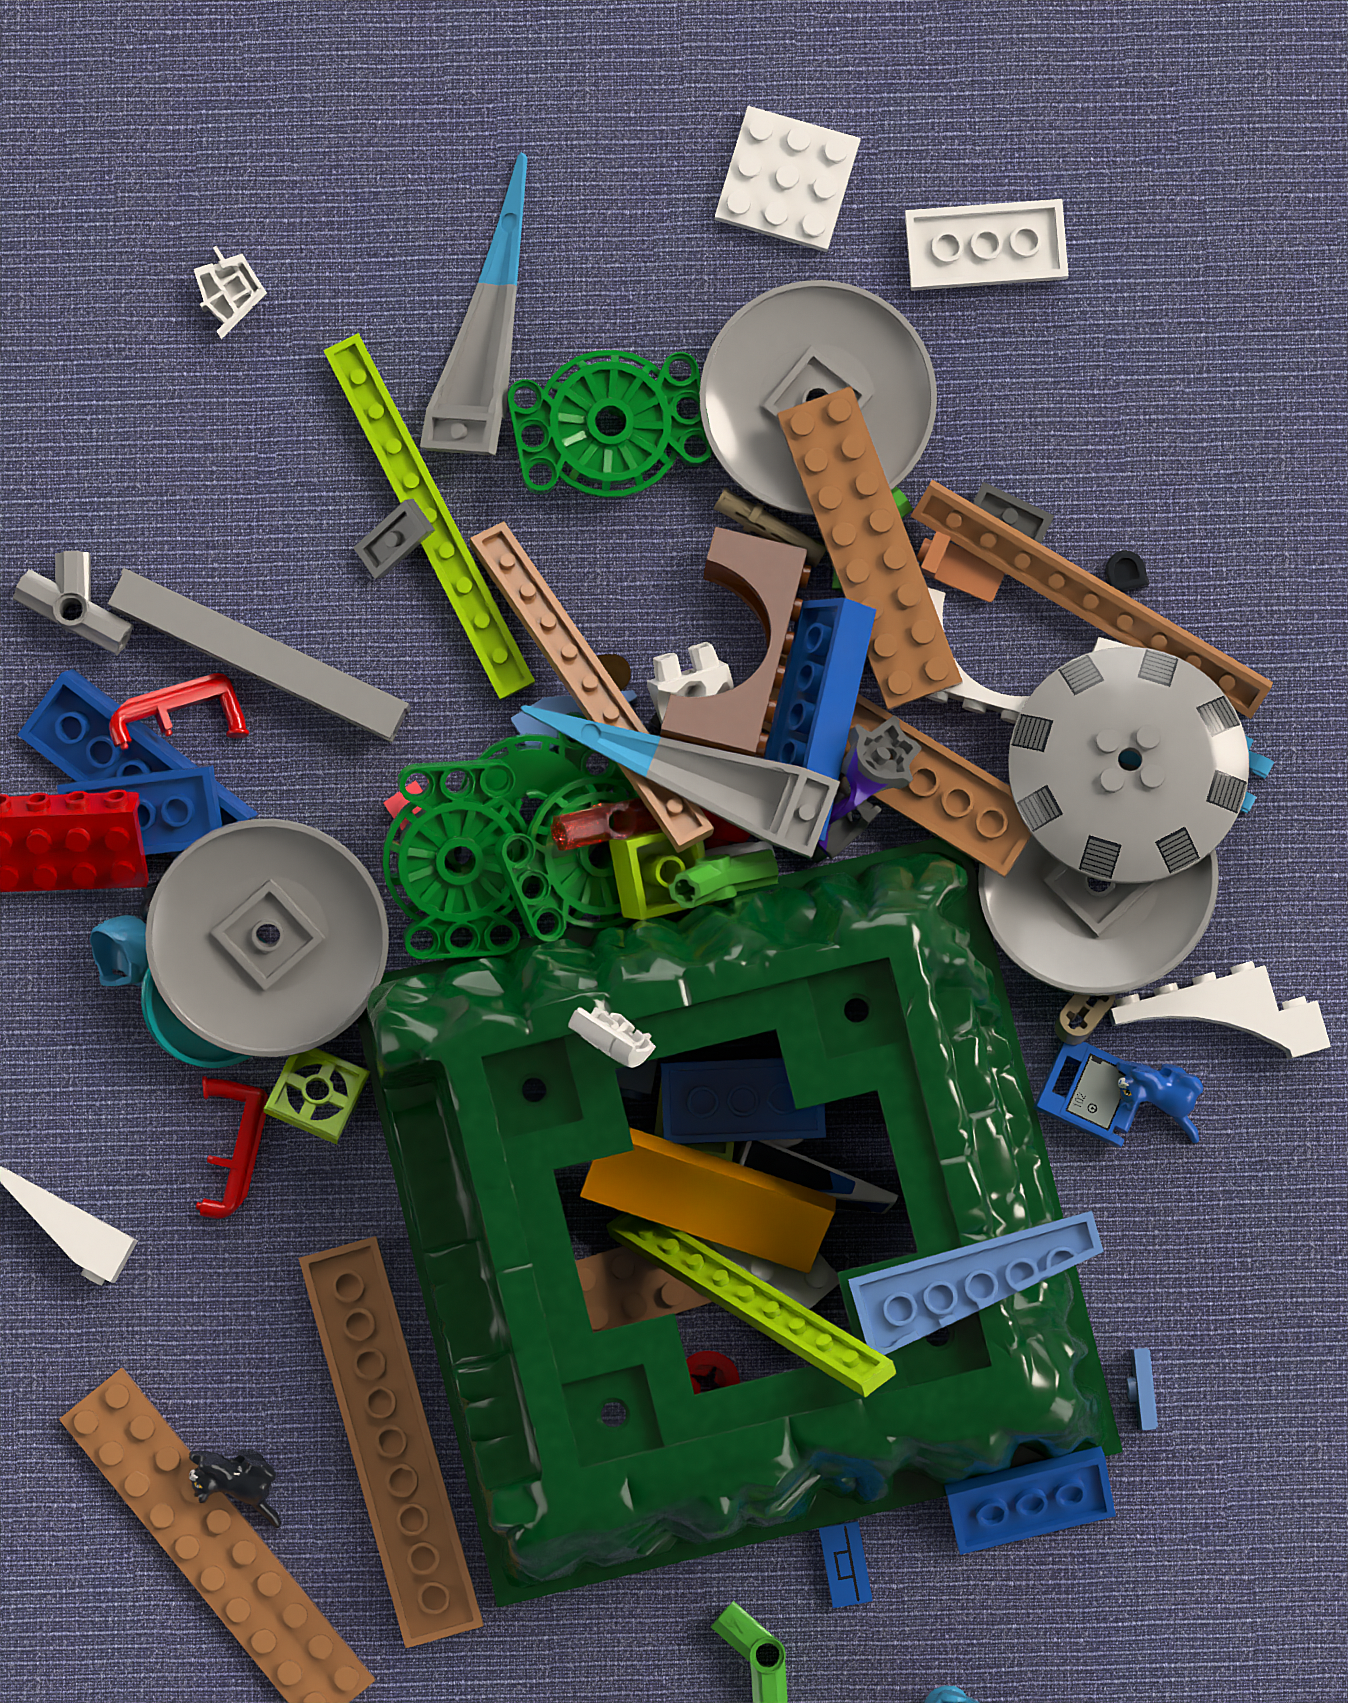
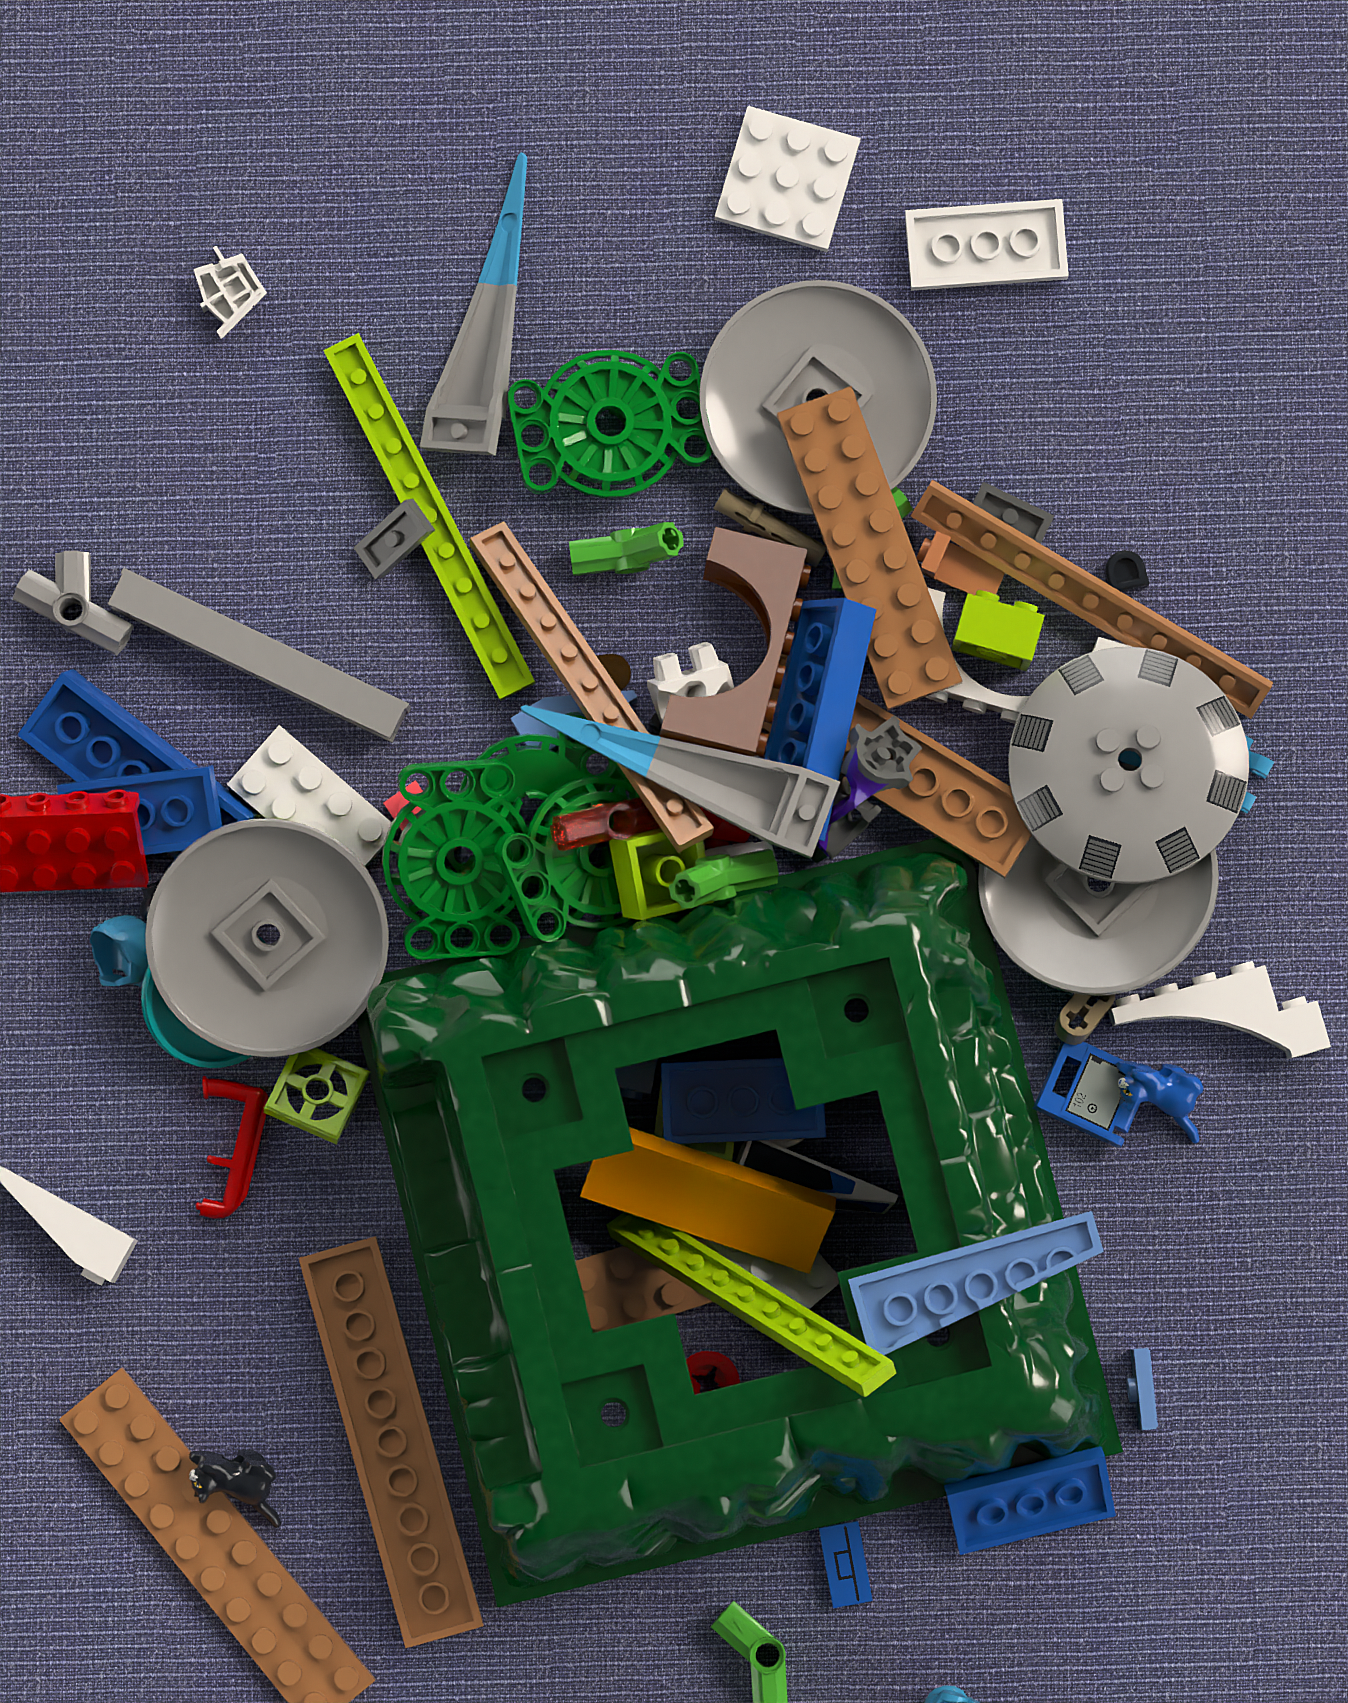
(176, 698): piece -> none
(295, 786): none -> white plate
(612, 1036): white piece -> none
(626, 550): none -> bright green piece
(998, 630): none -> lime brick

